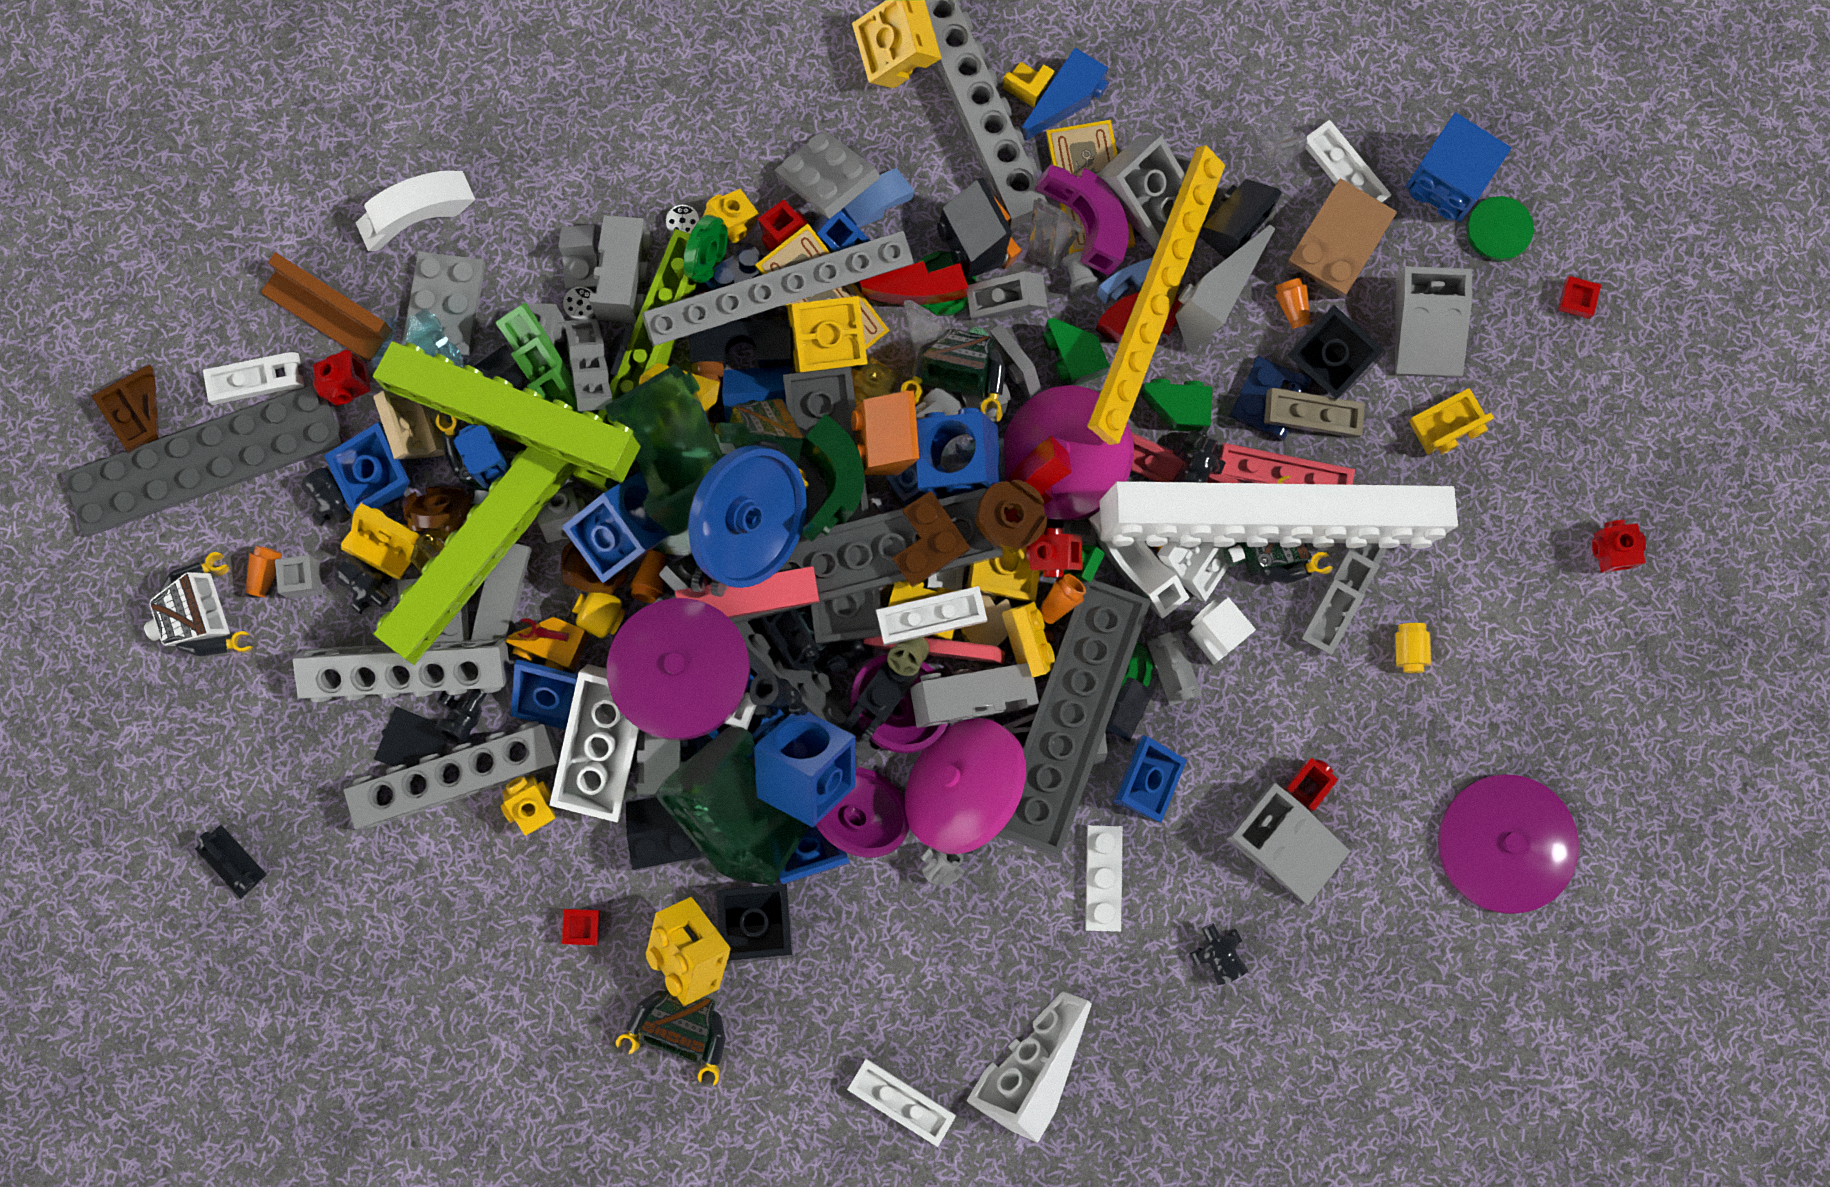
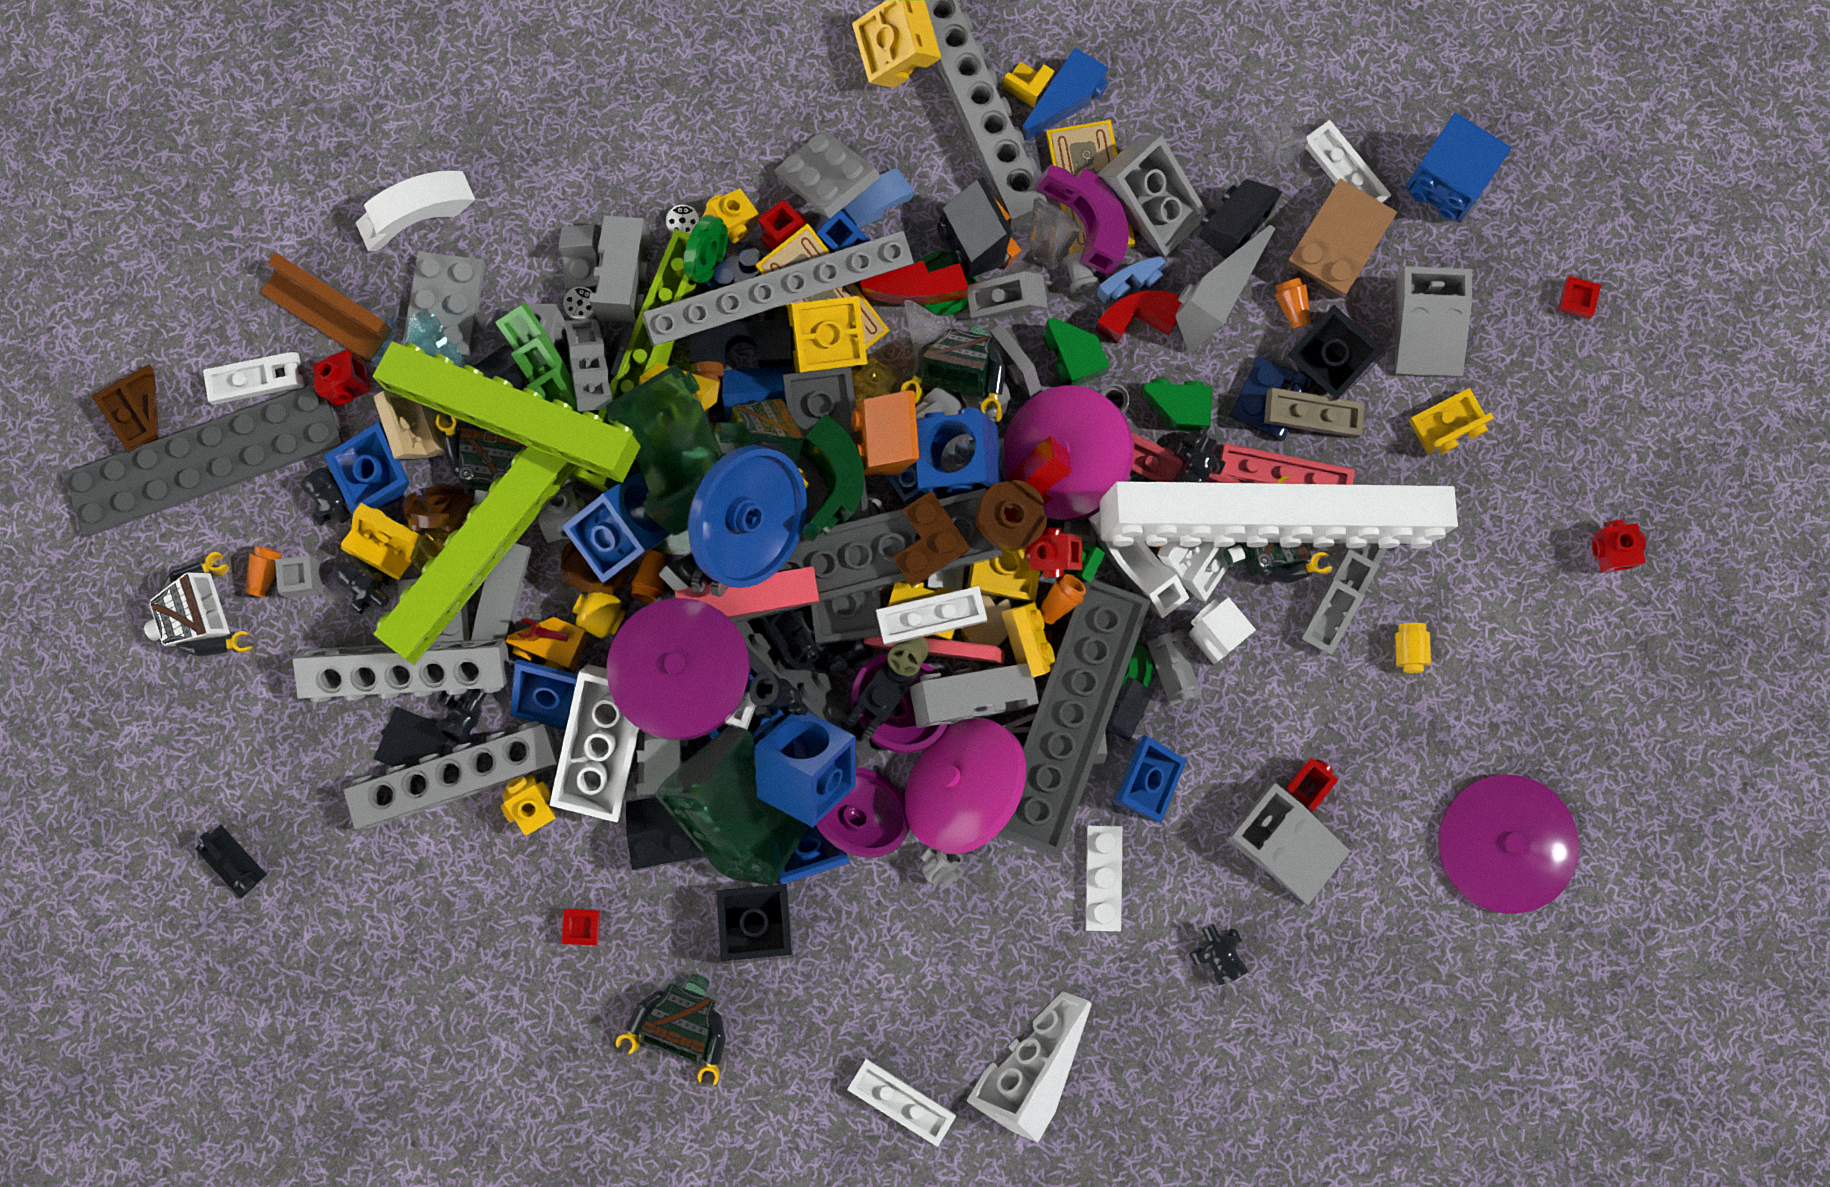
(481, 454): blue brick -> none
(687, 951): yellow piece -> none
(1156, 296): yellow plate -> none
(1500, 228): green tile -> none

